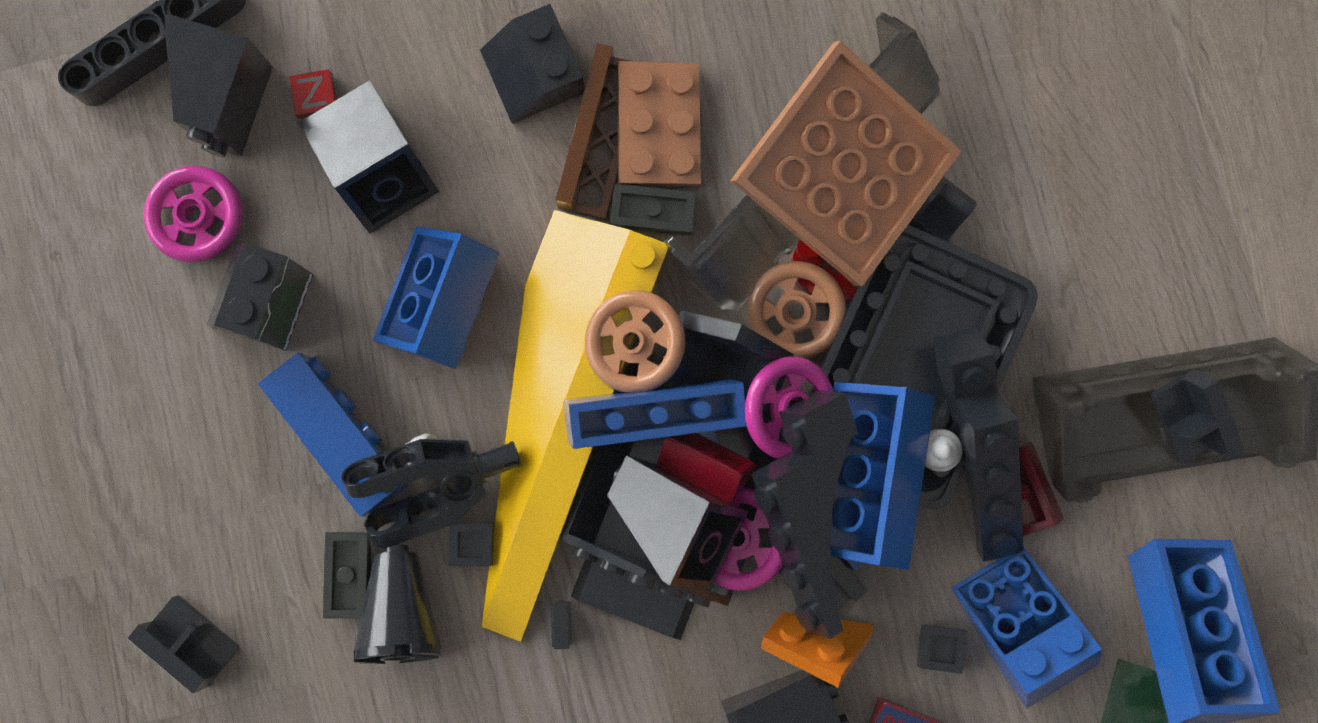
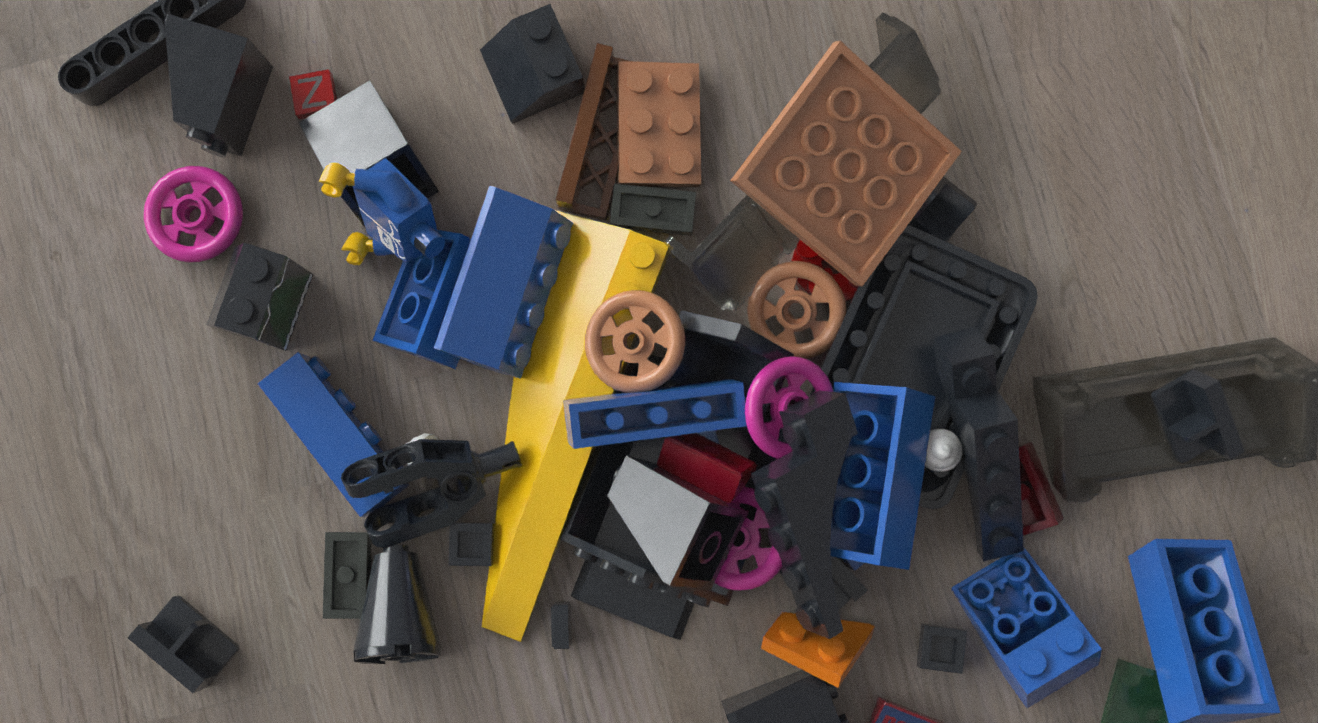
(391, 210): none -> blue torso
(504, 283): none -> blue slope

